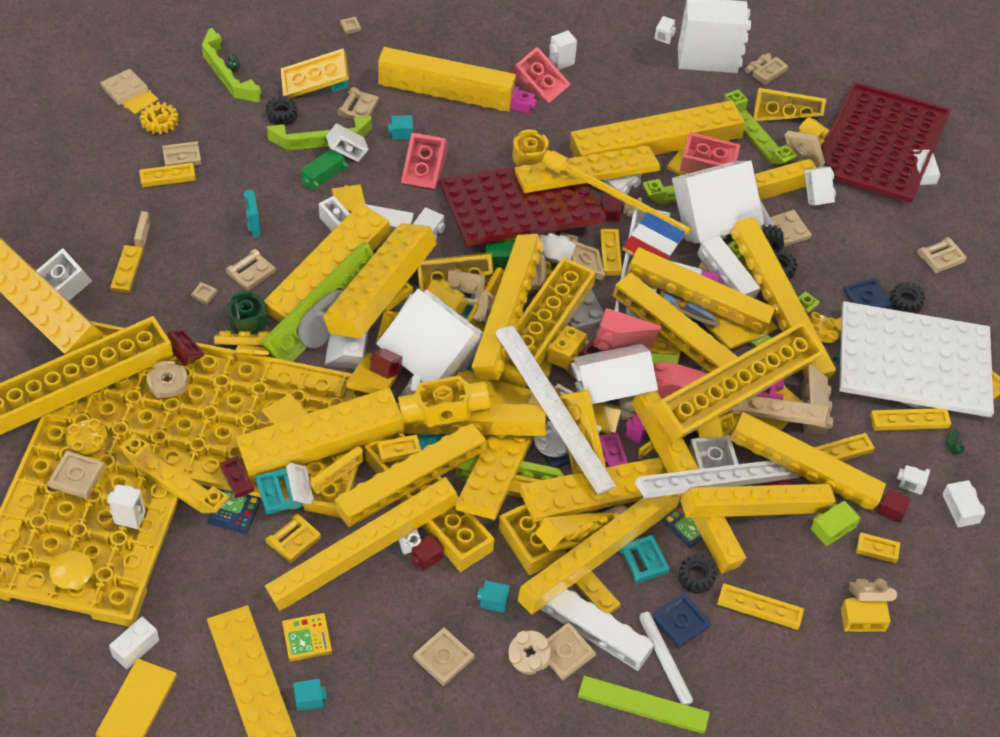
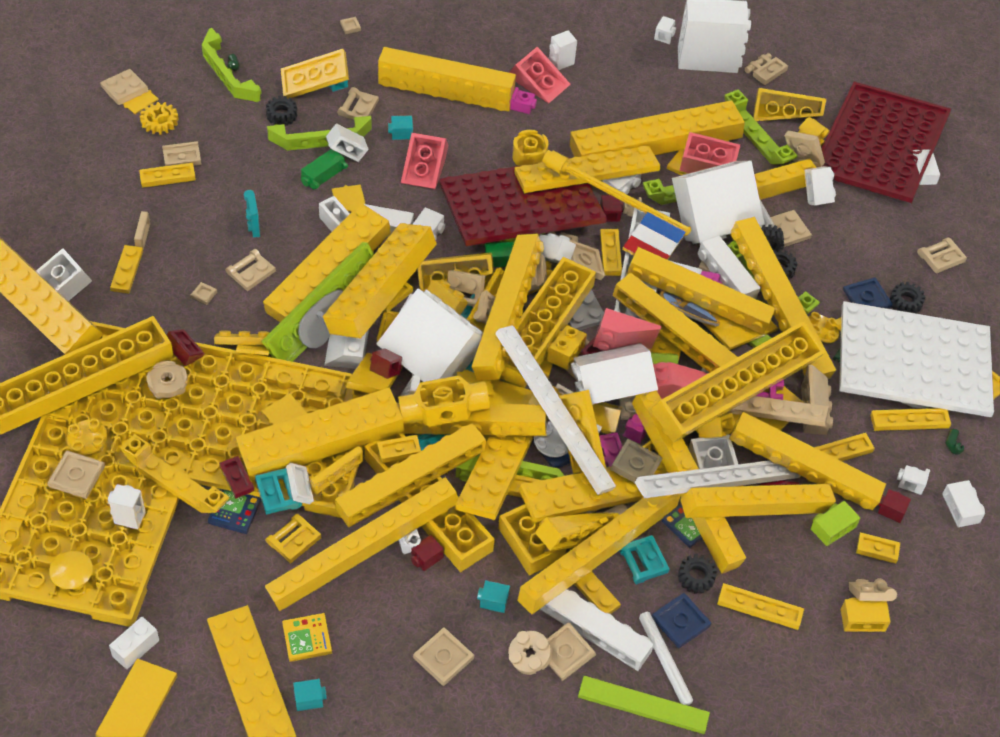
(247, 312): dark green brick -> none
(635, 461): none -> dark tan plate

